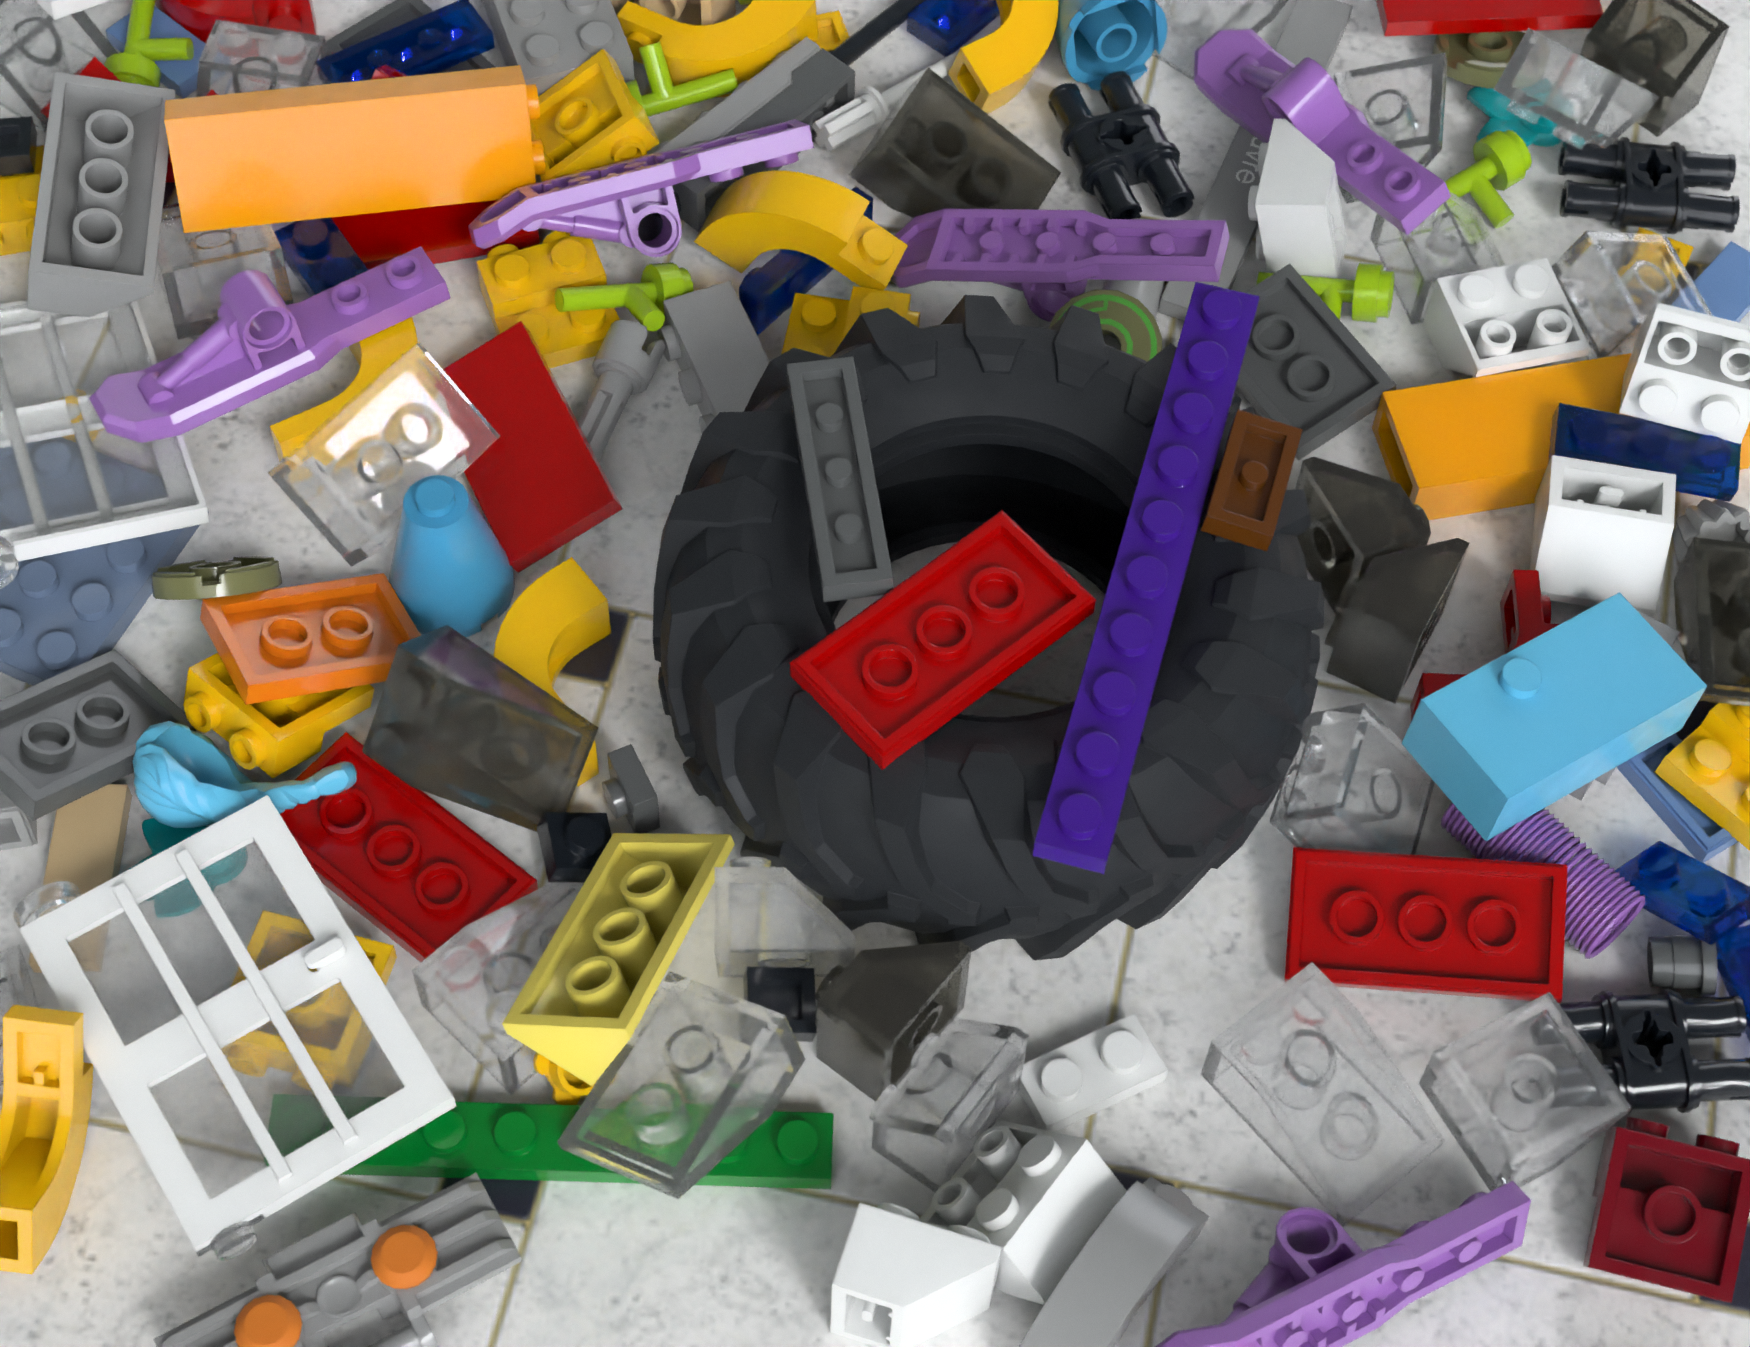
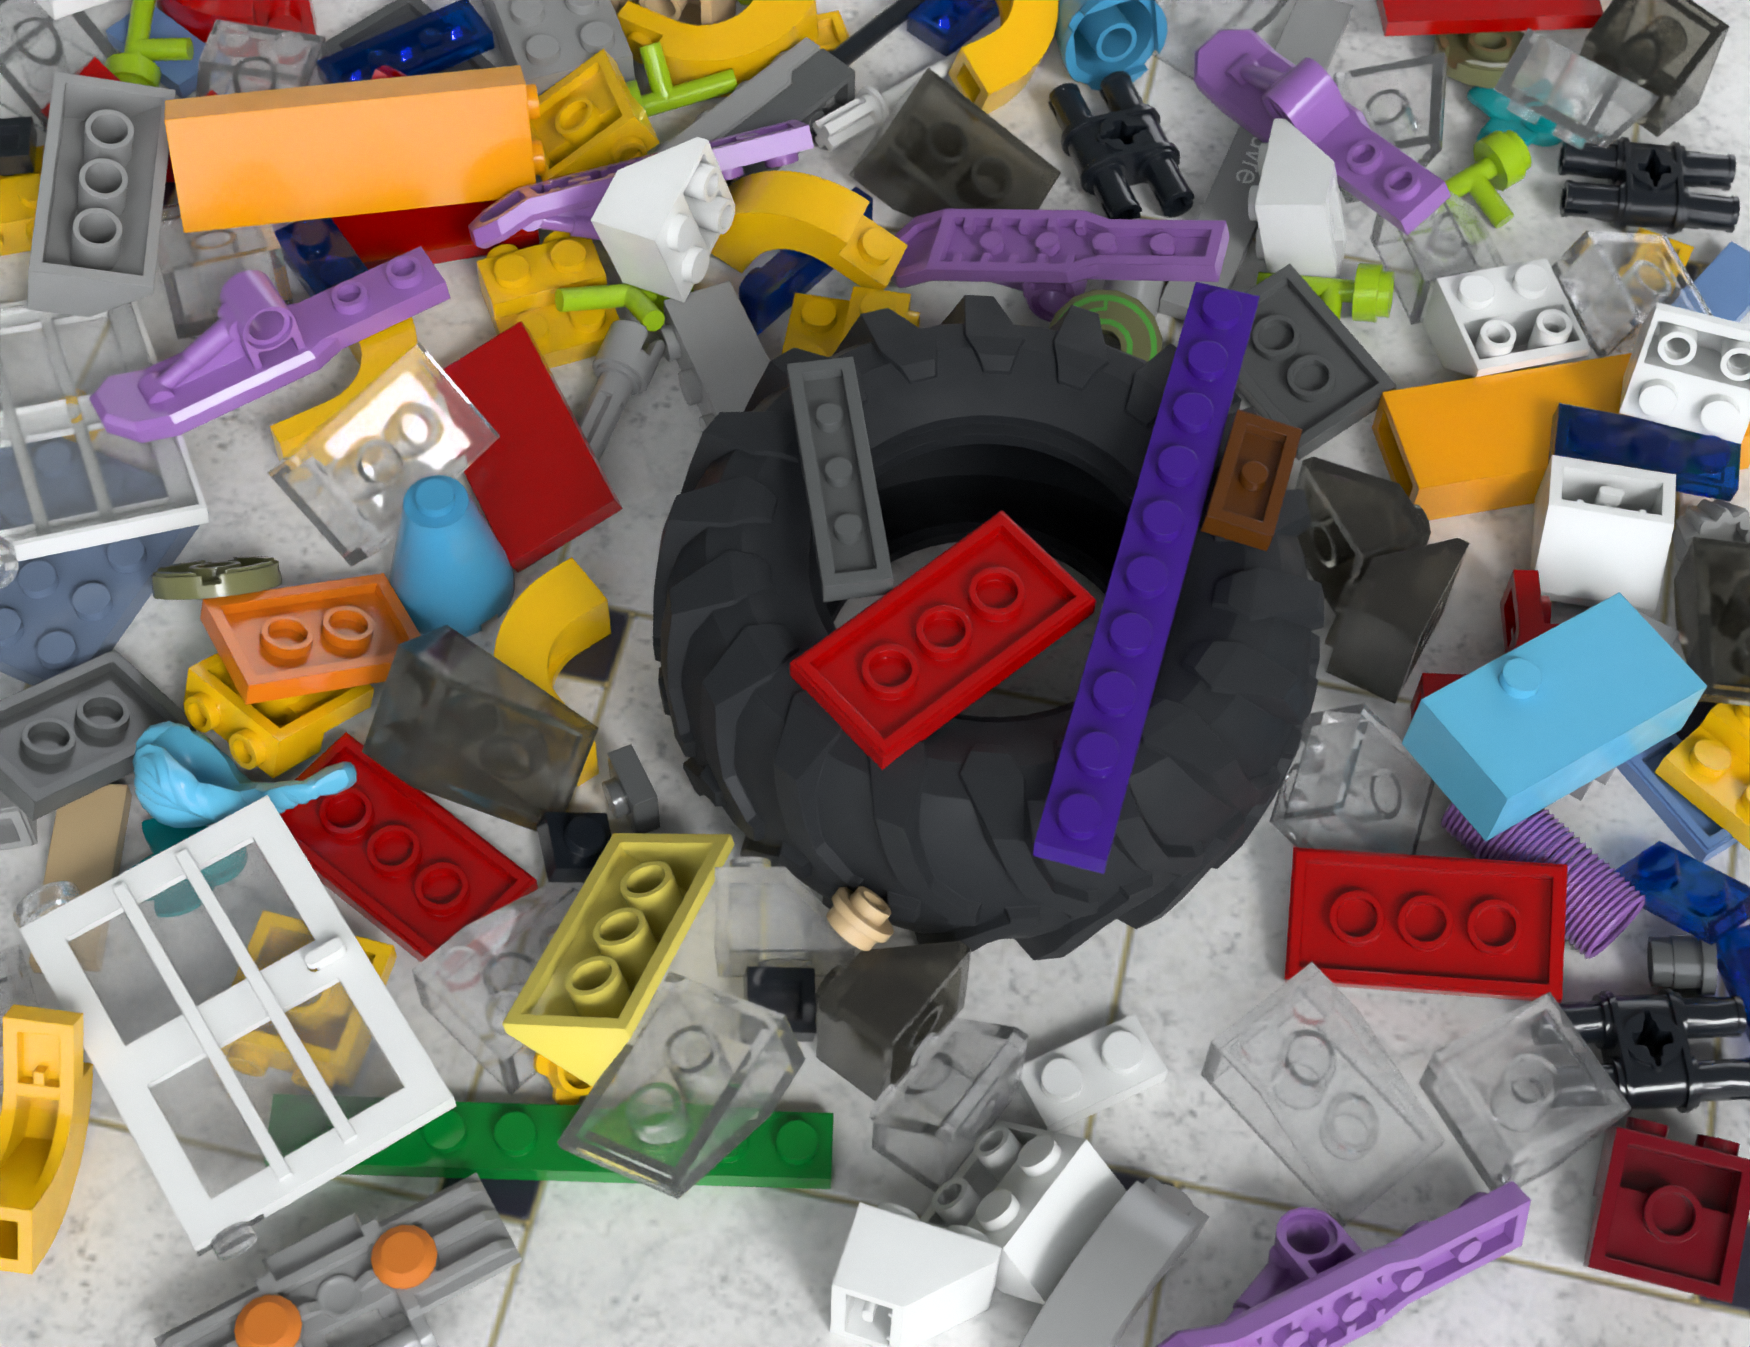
(665, 218): none -> white slope
(860, 917): none -> tan plate

